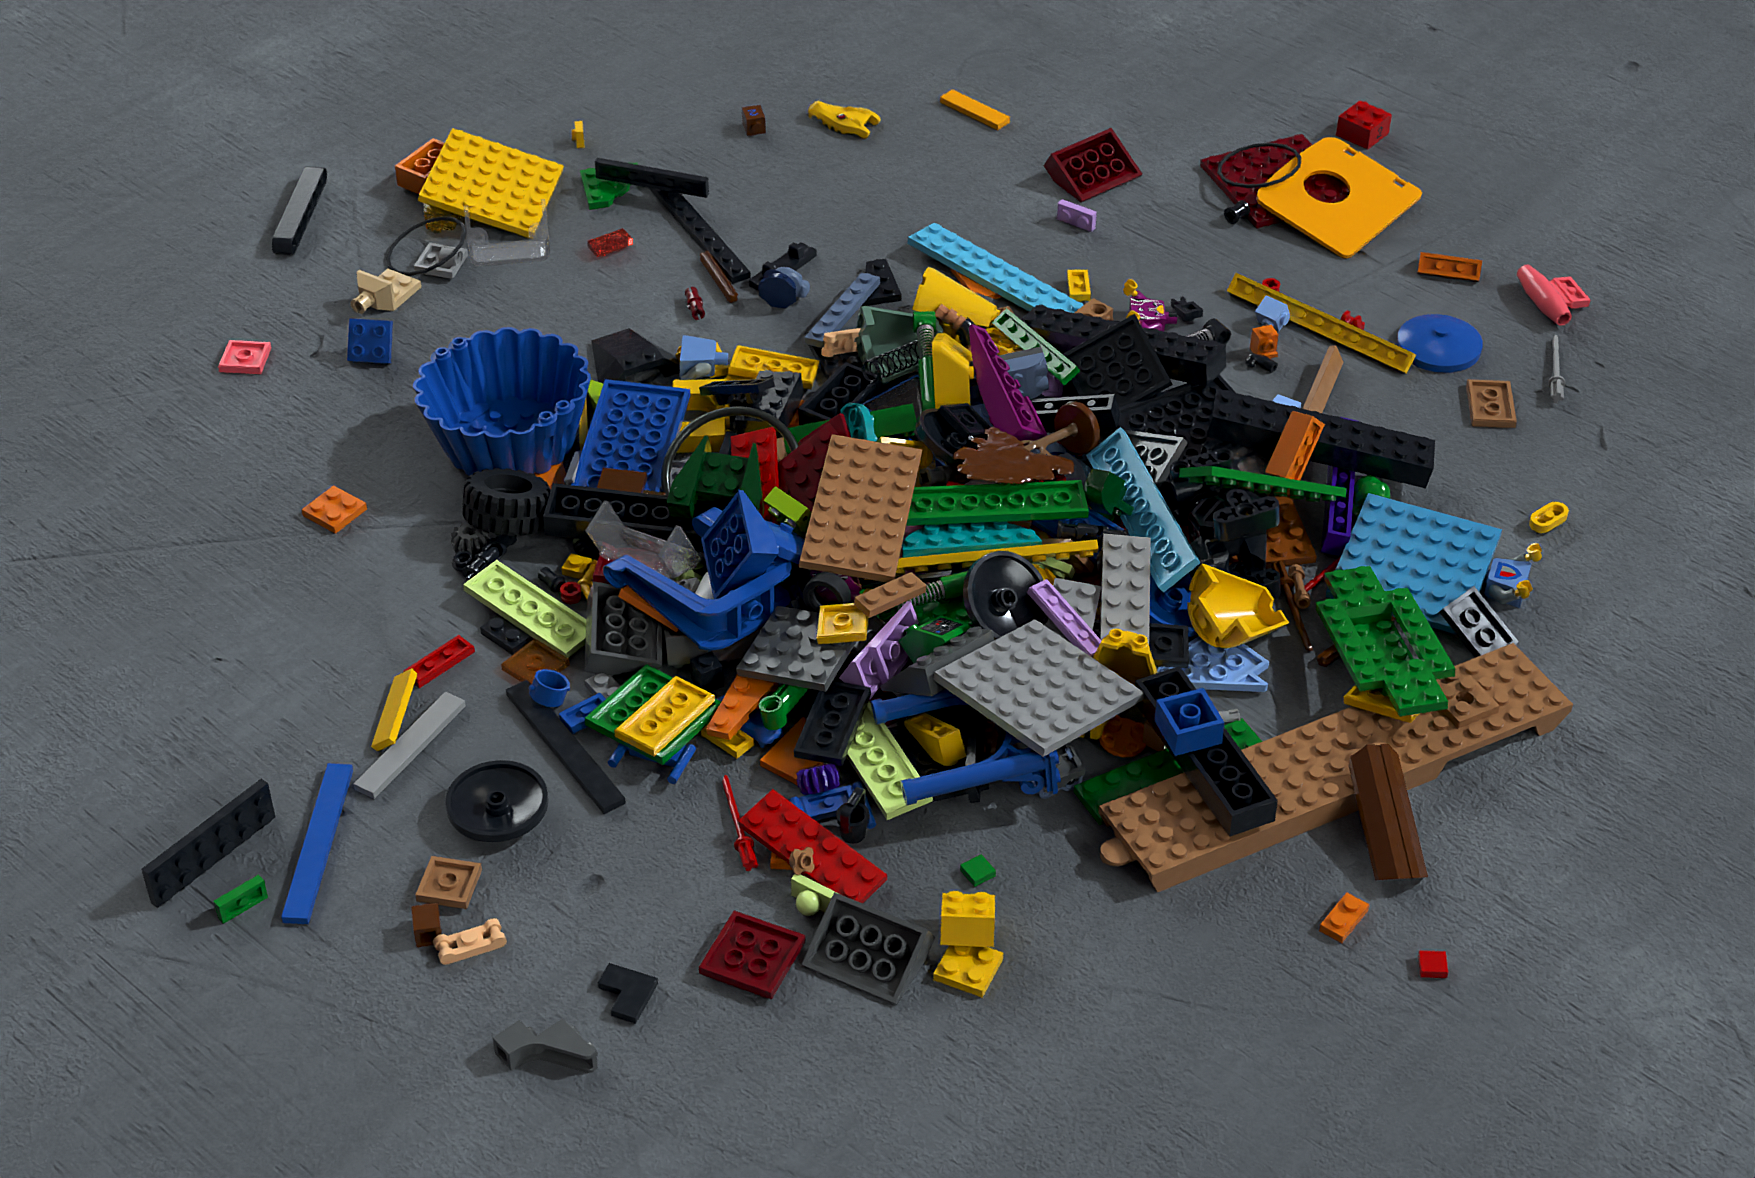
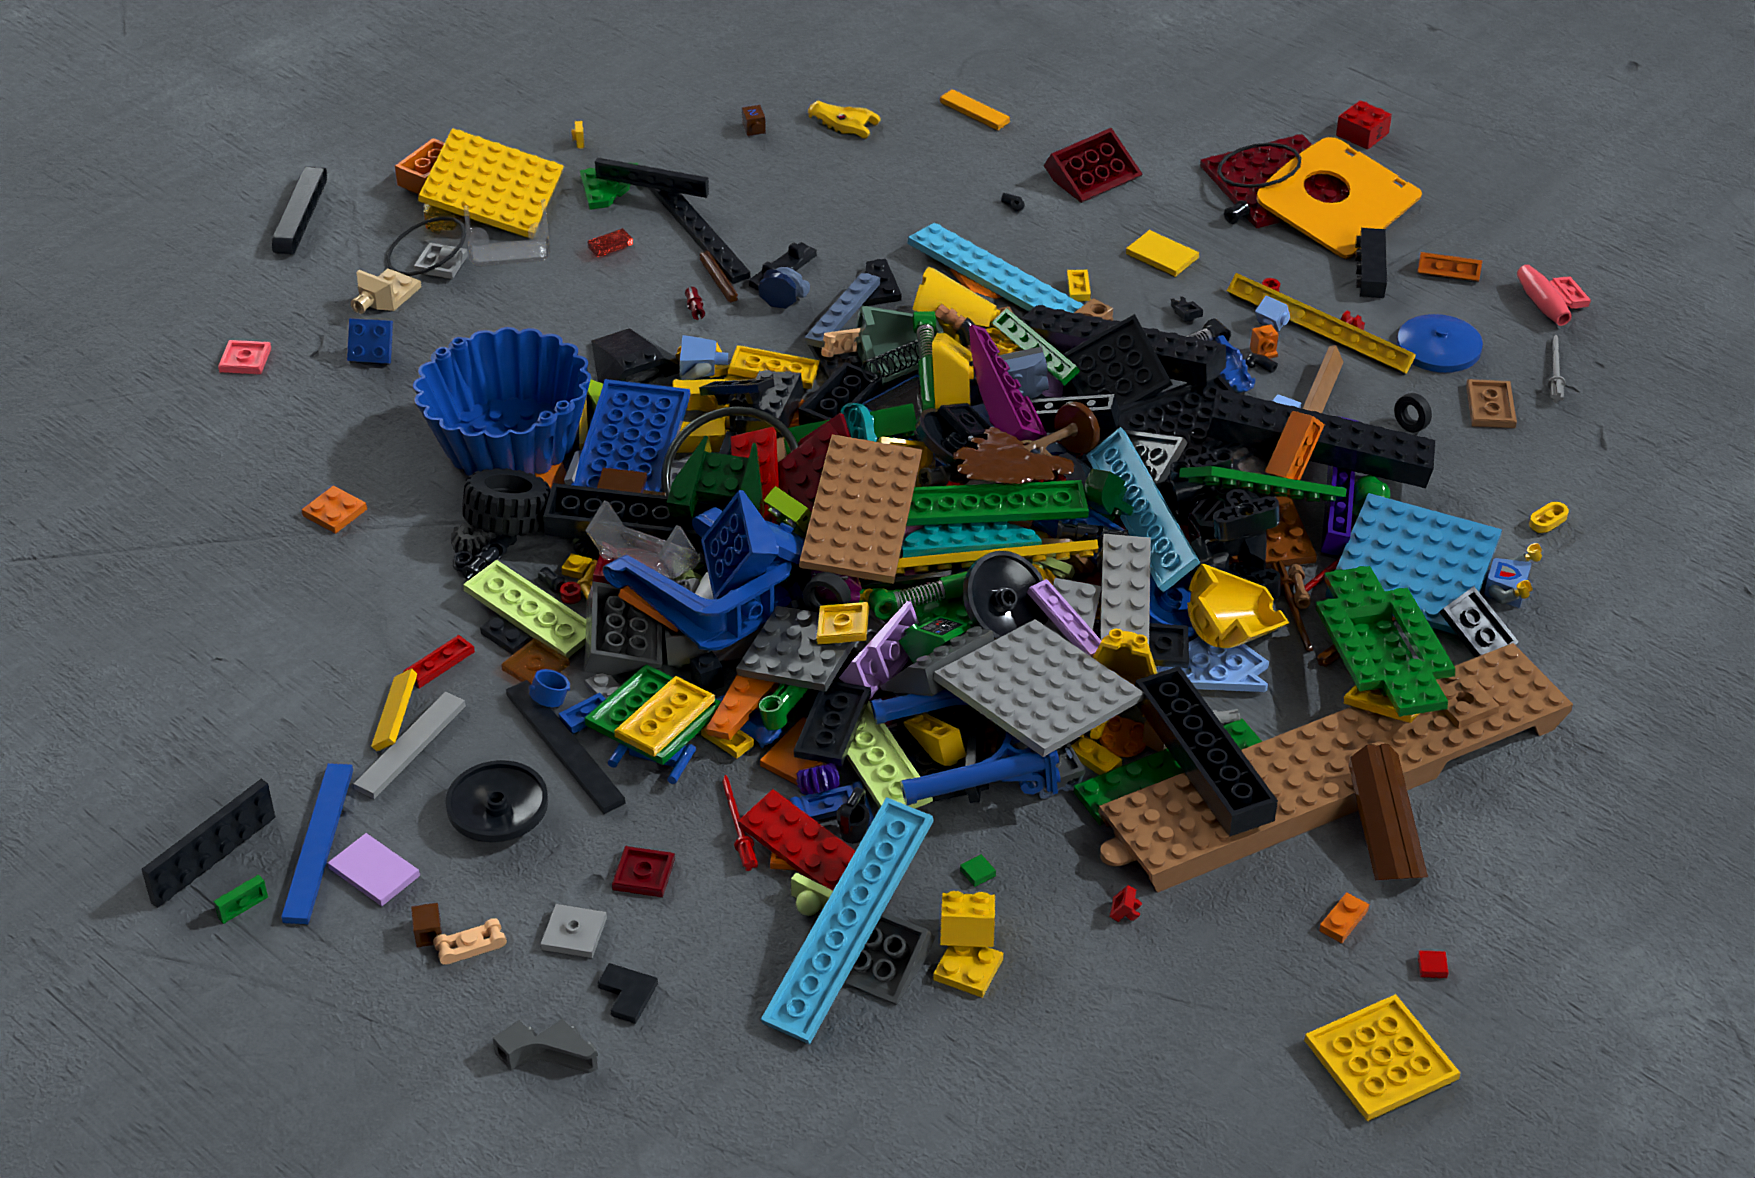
(373, 869): none -> lavender tile
(448, 882): medium nougat plate -> none
(573, 931): none -> light grey plate
(643, 871): none -> dark red tile
(752, 954): dark red plate -> none
(796, 860): medium nougat plate -> none
(847, 921): none -> medium azure plate
(890, 594): medium nougat plate -> none
(1015, 201): none -> black arm
(1076, 215): lavender plate -> none
(1095, 756): none -> yellow plate
(1125, 905): none -> red tile
(1148, 311): magenta torso -> none
(1162, 253): none -> yellow tile
(1189, 721): blue brick -> none
(1236, 371): none -> blue animal
(1372, 262): none -> black brick
(1381, 1057): none -> yellow plate
(1422, 407): none -> black tyre

